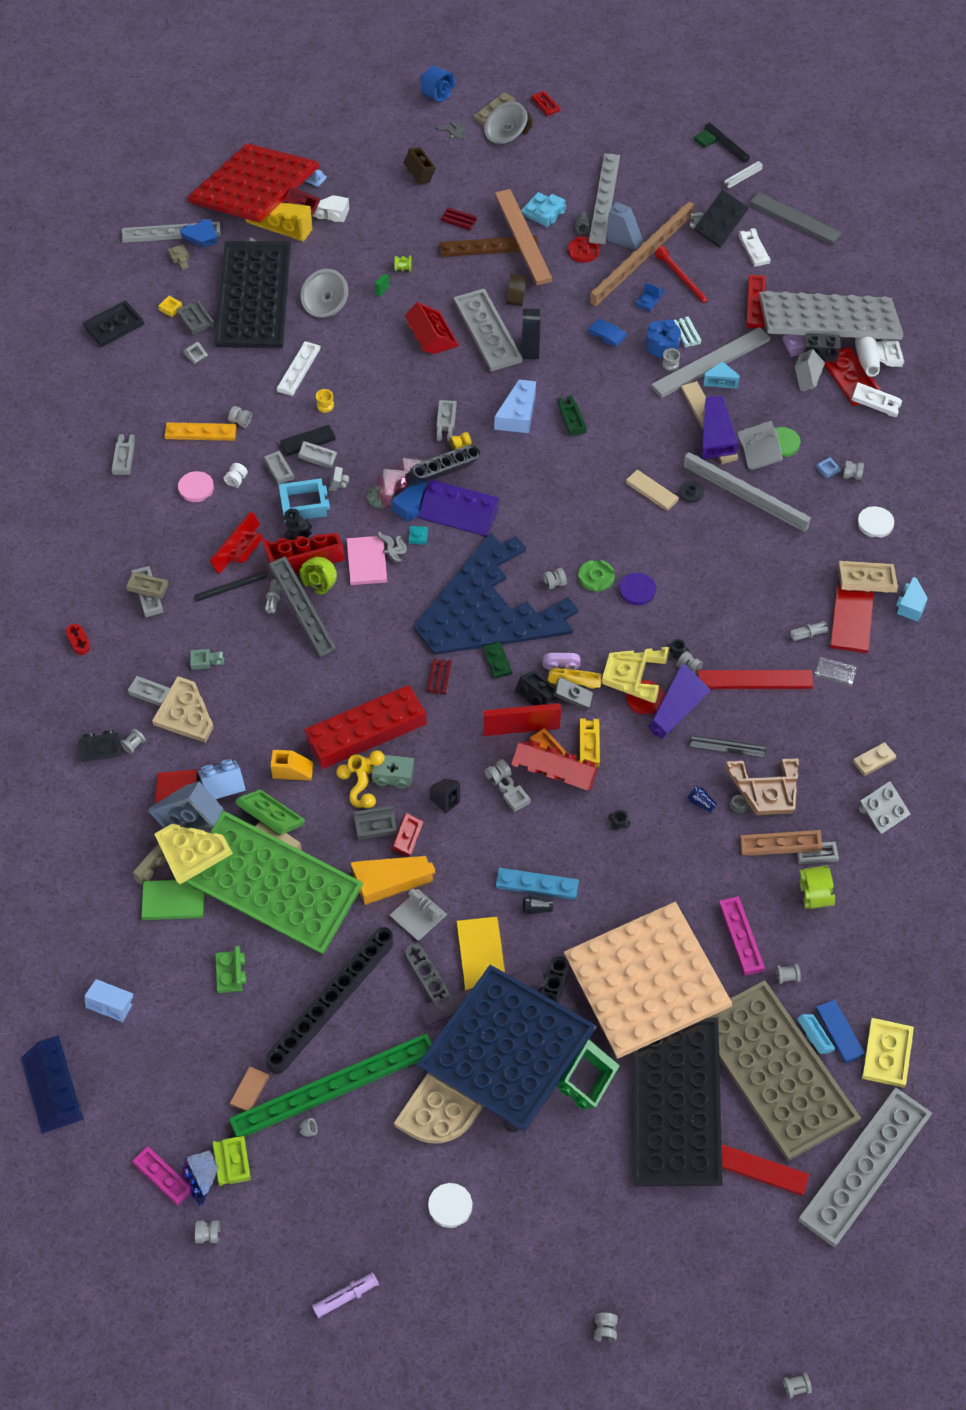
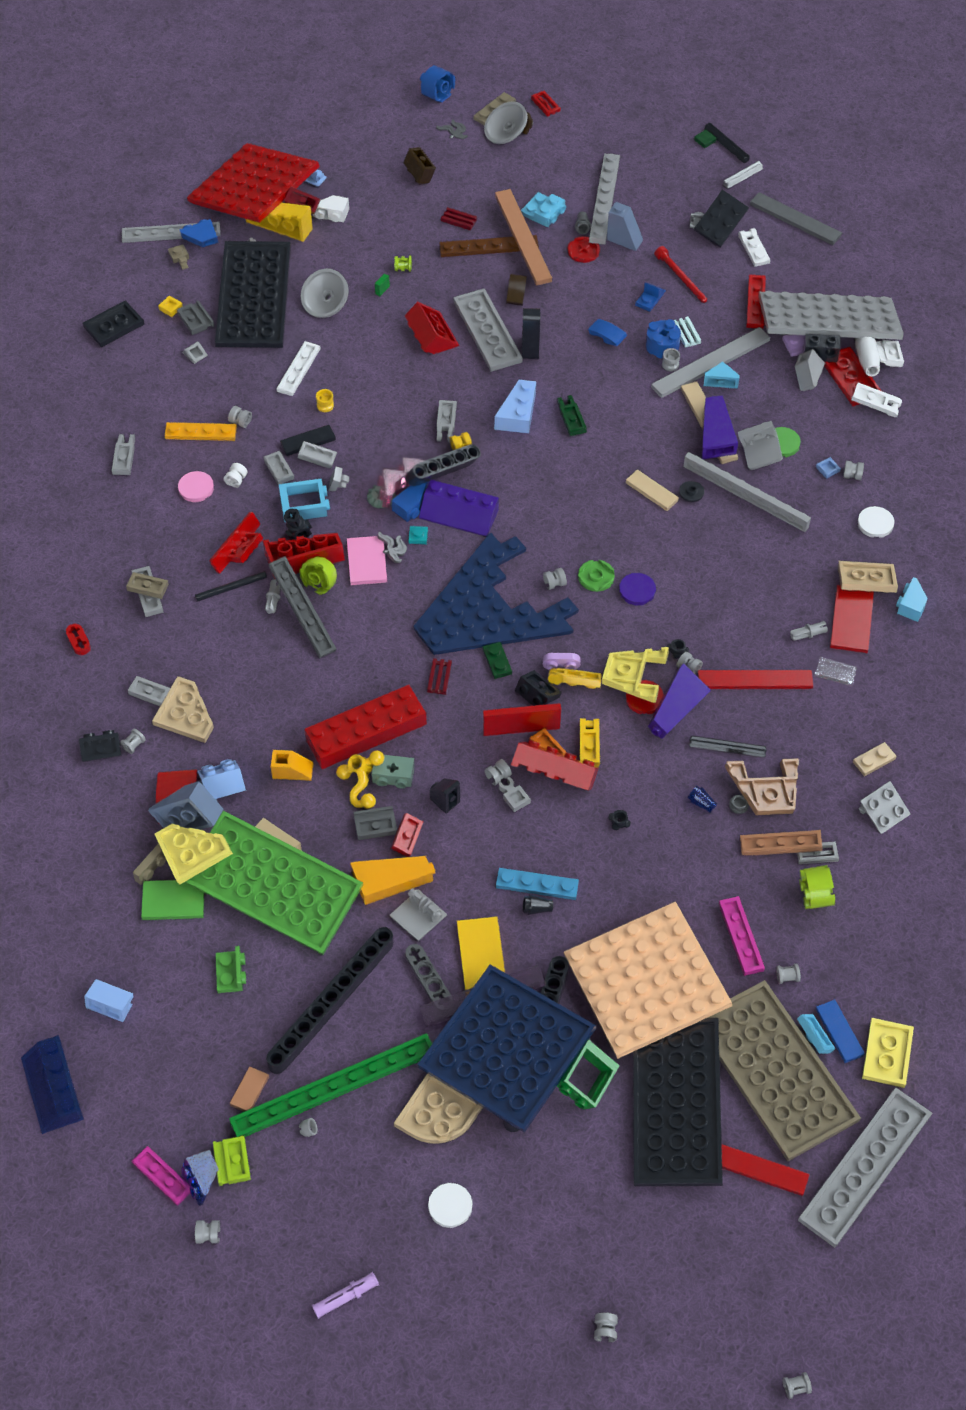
(204, 658): sand green plate -> none
(270, 812): bright green tile -> none
(573, 694): plate -> none
(641, 254): medium nougat plate -> none

